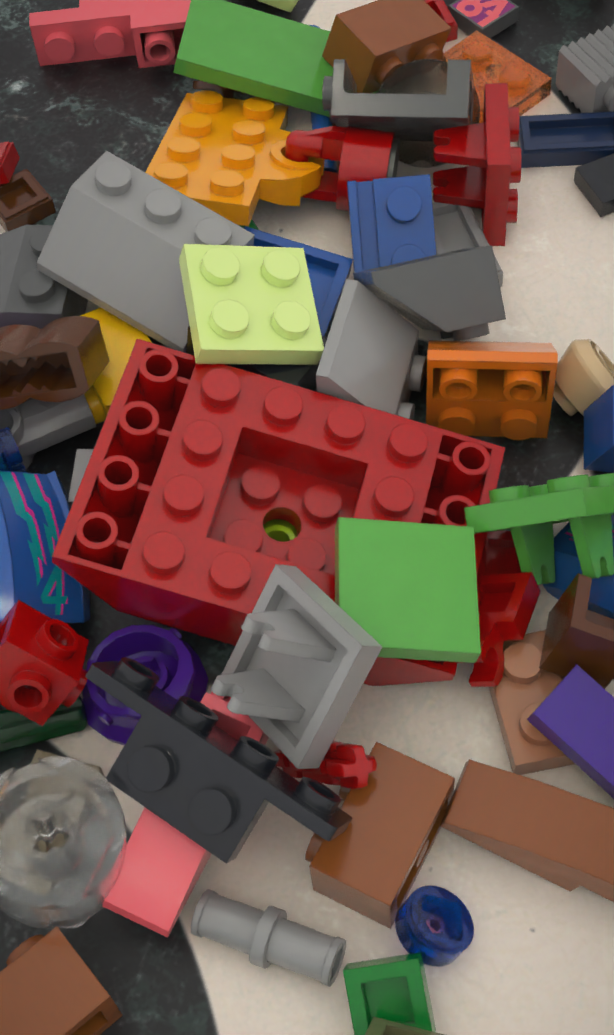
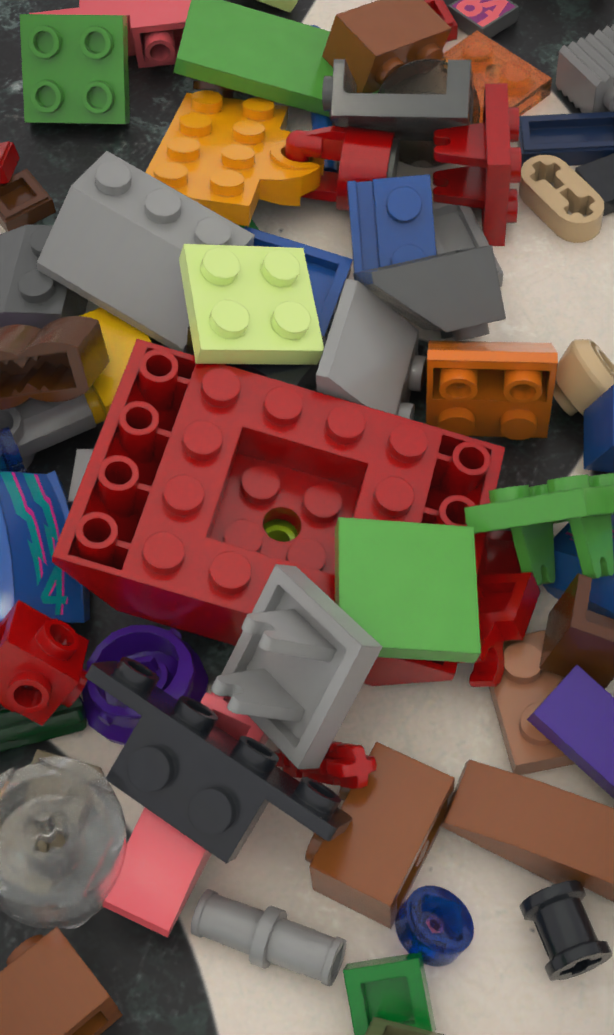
(75, 68): none -> bright green plate
(565, 930): none -> black bush
(568, 193): none -> tan beam

